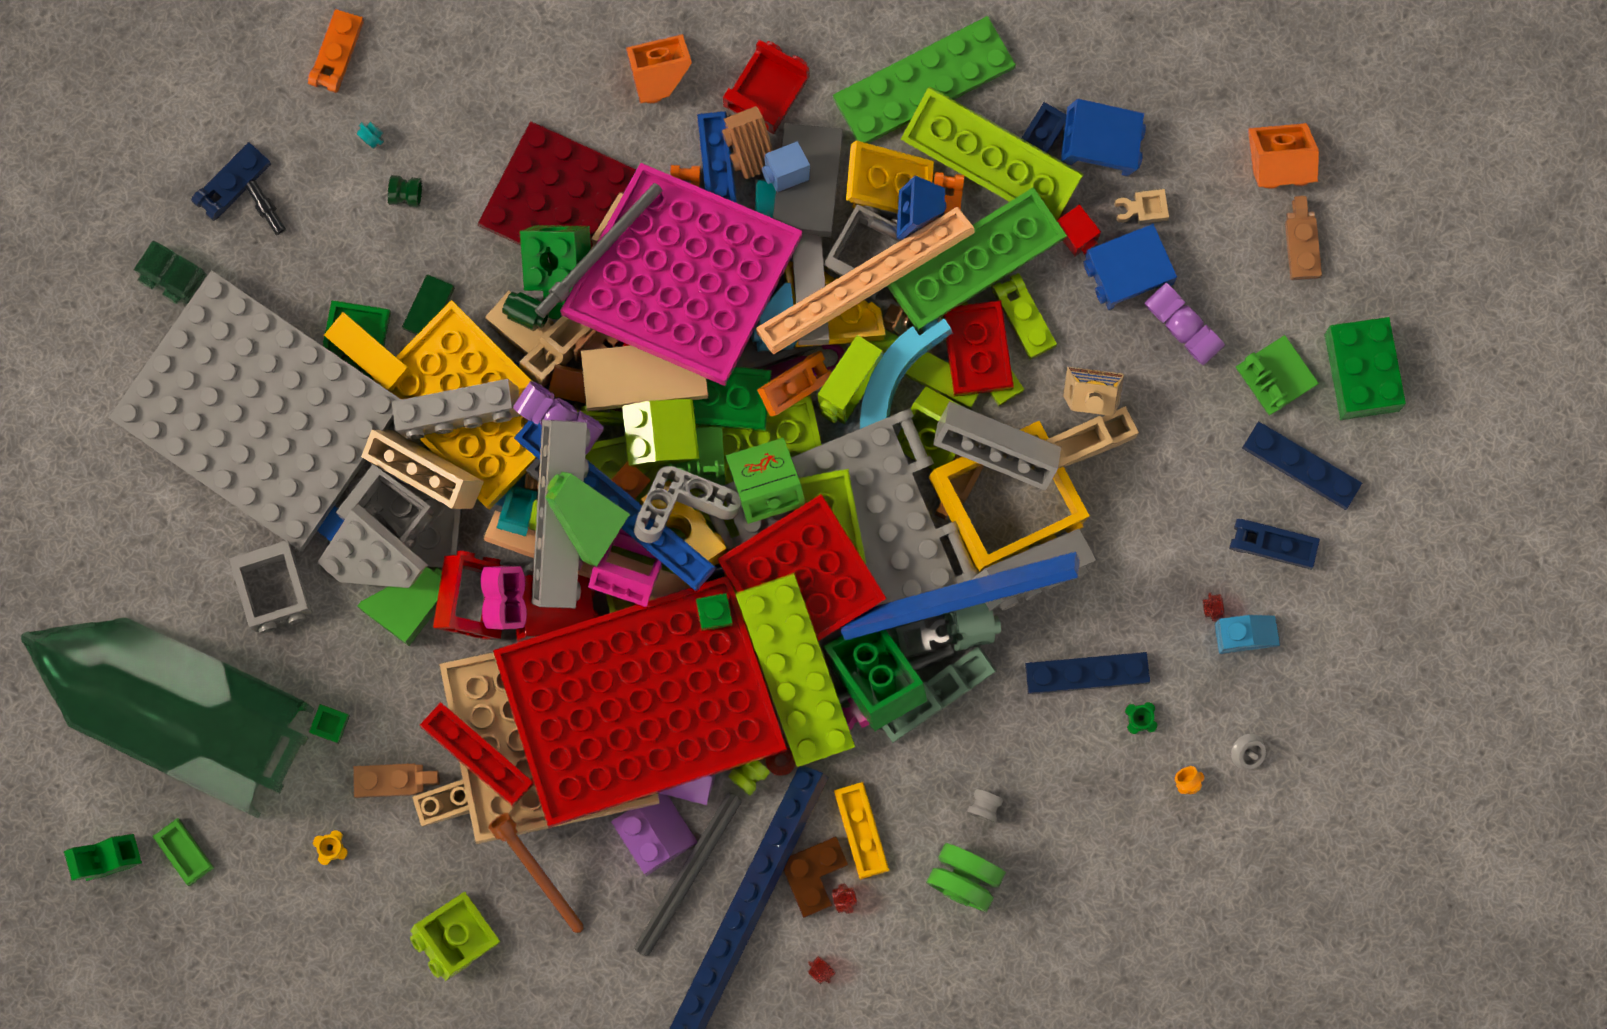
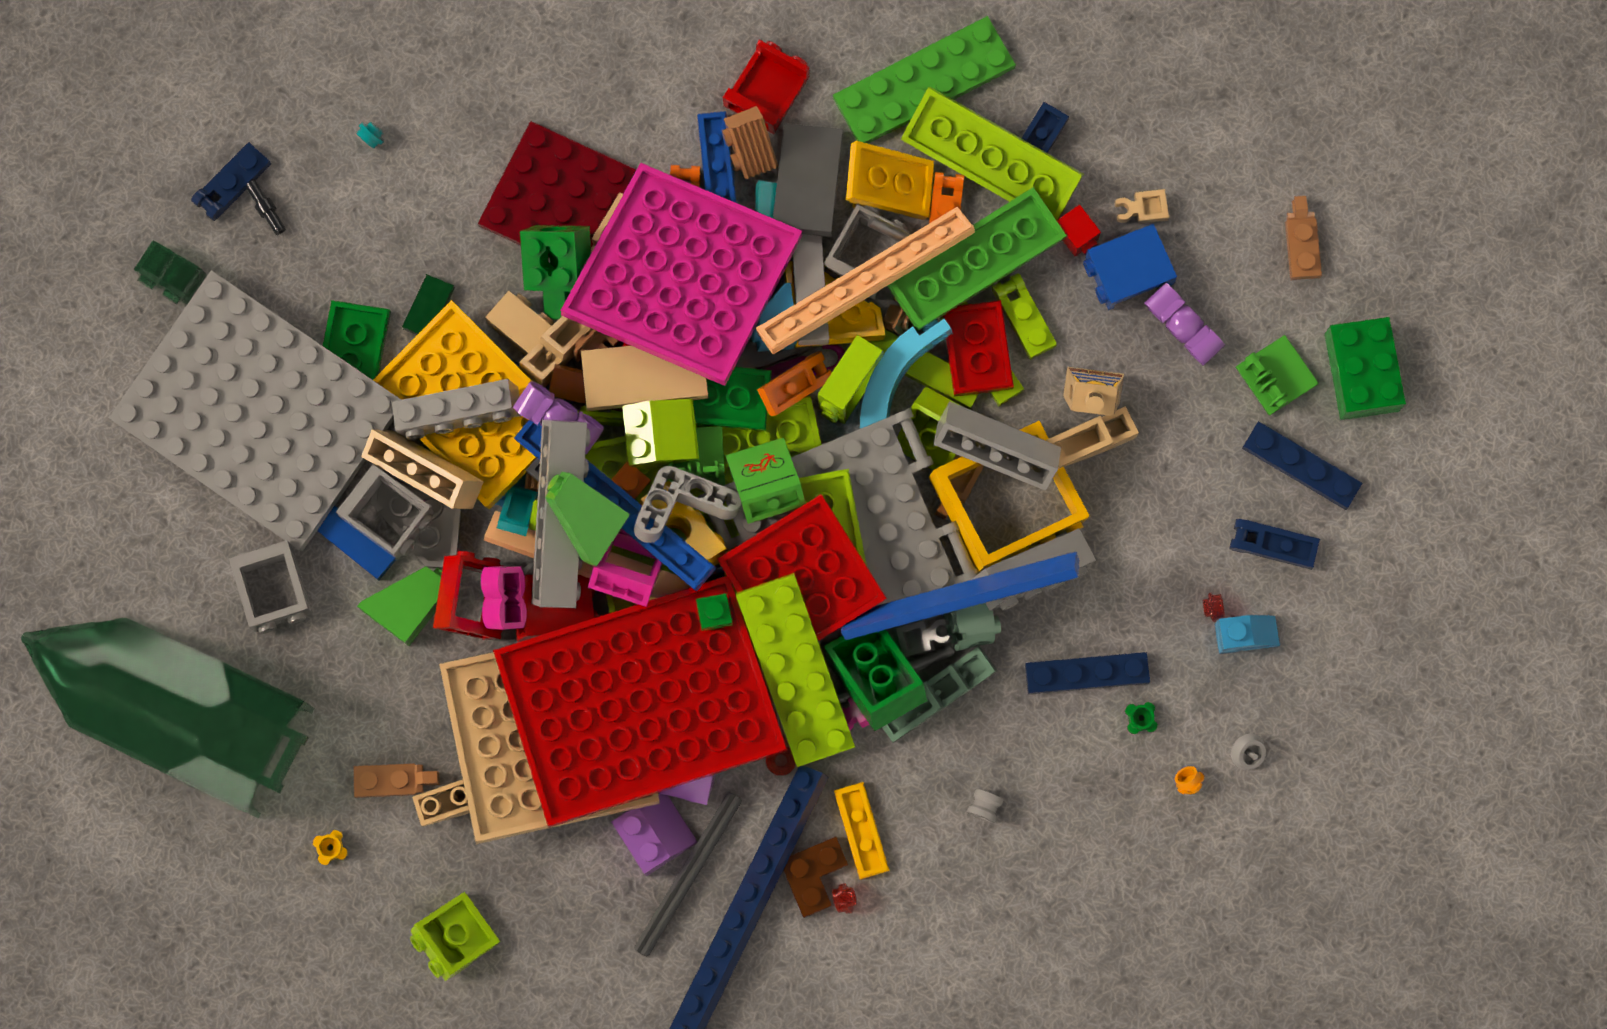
(103, 858): green brick -> none
(183, 852): bright green tile -> none
(329, 723): green plate -> none
(336, 50): orange plate -> none
(367, 352): yellow tile -> none
(370, 554): light grey plate -> none
(400, 191): dark green wheel -> none
(476, 754): red plate -> none
(504, 828): dark orange piece -> none
(521, 310): dark green brick -> none
(560, 290): dark grey bar -> none
(658, 67): orange slope -> none
(748, 776): lime wheel -> none
(786, 167): medium blue brick -> none
(821, 970): clear red plate -> none
(919, 205): blue slope -> none
(964, 881): bright green wheel -> none
(1103, 136): blue panel -> none
(1283, 155): orange slope -> none

